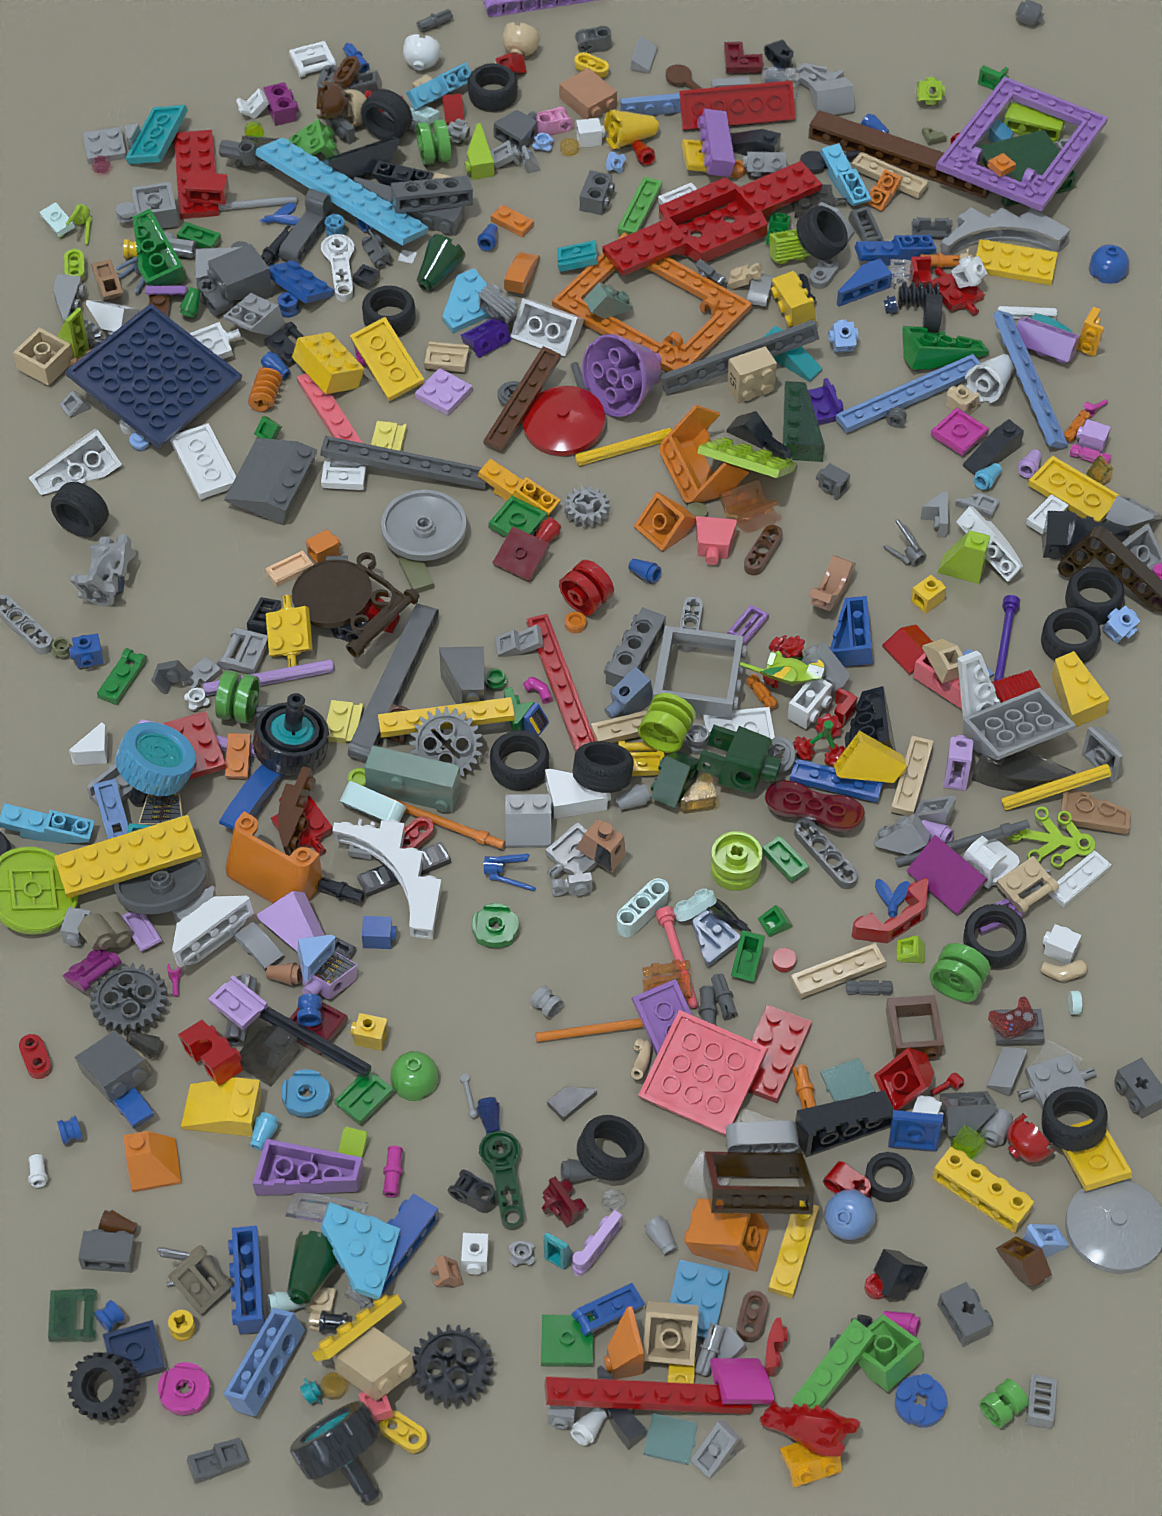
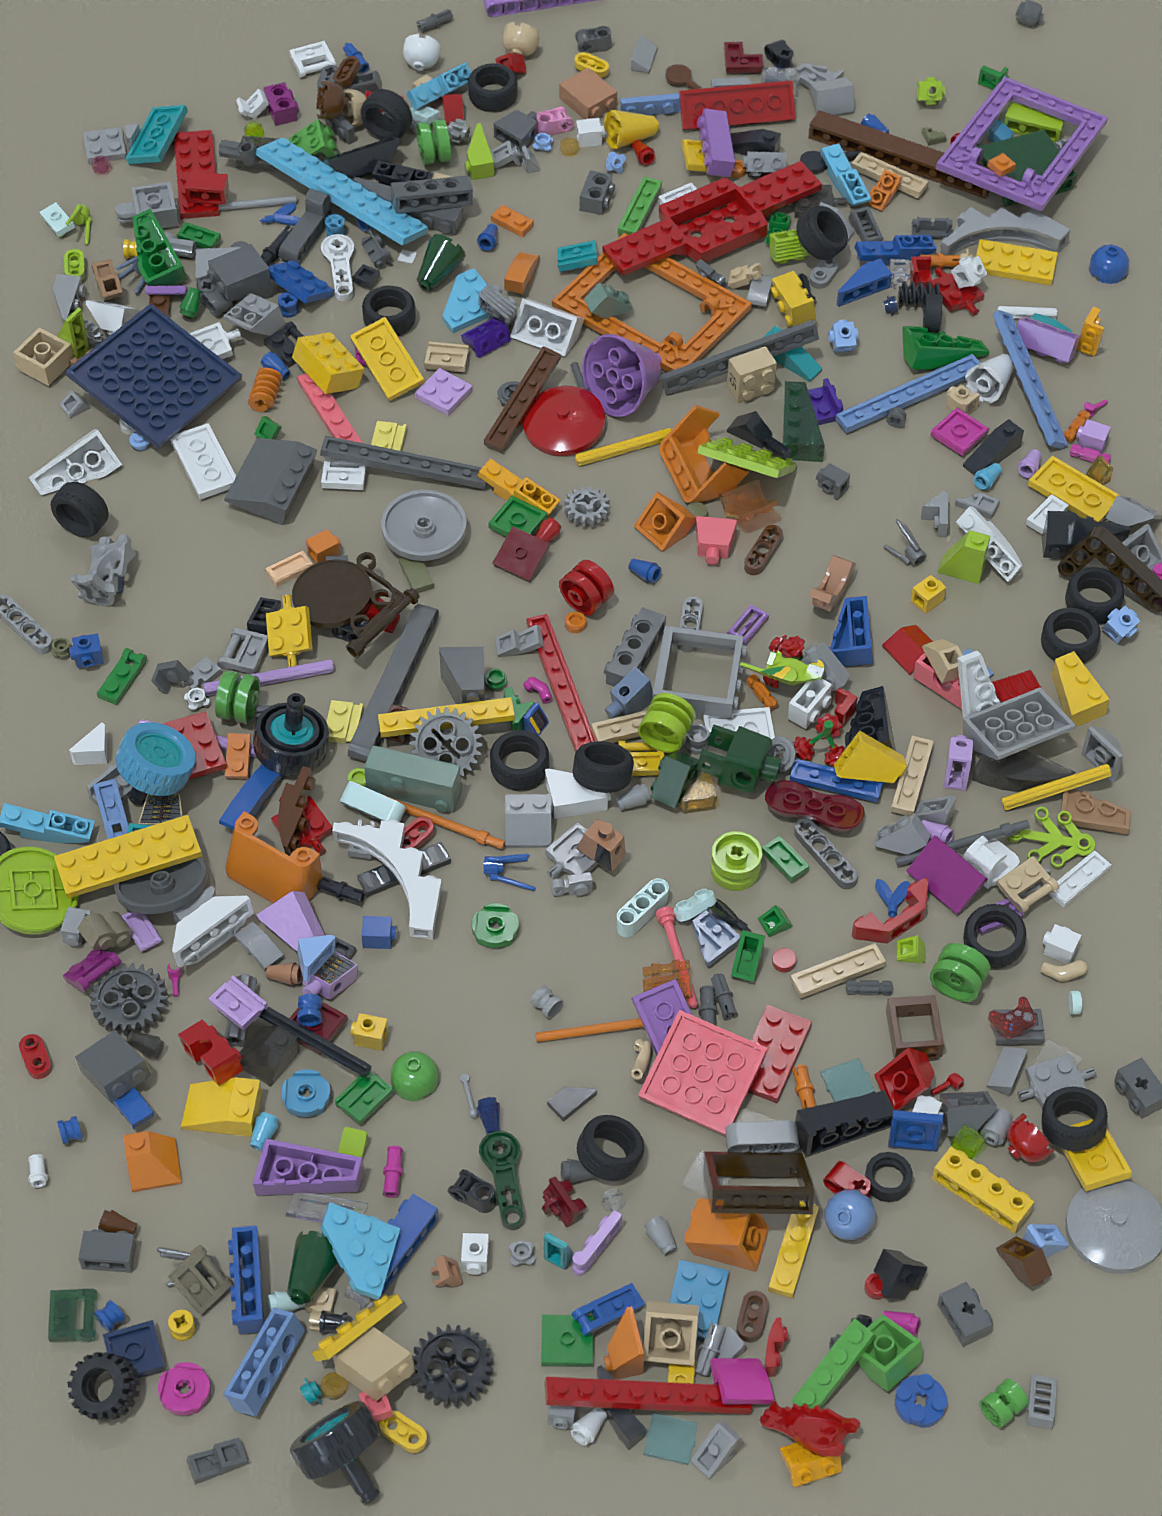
(1010, 605): dark purple piece -> none

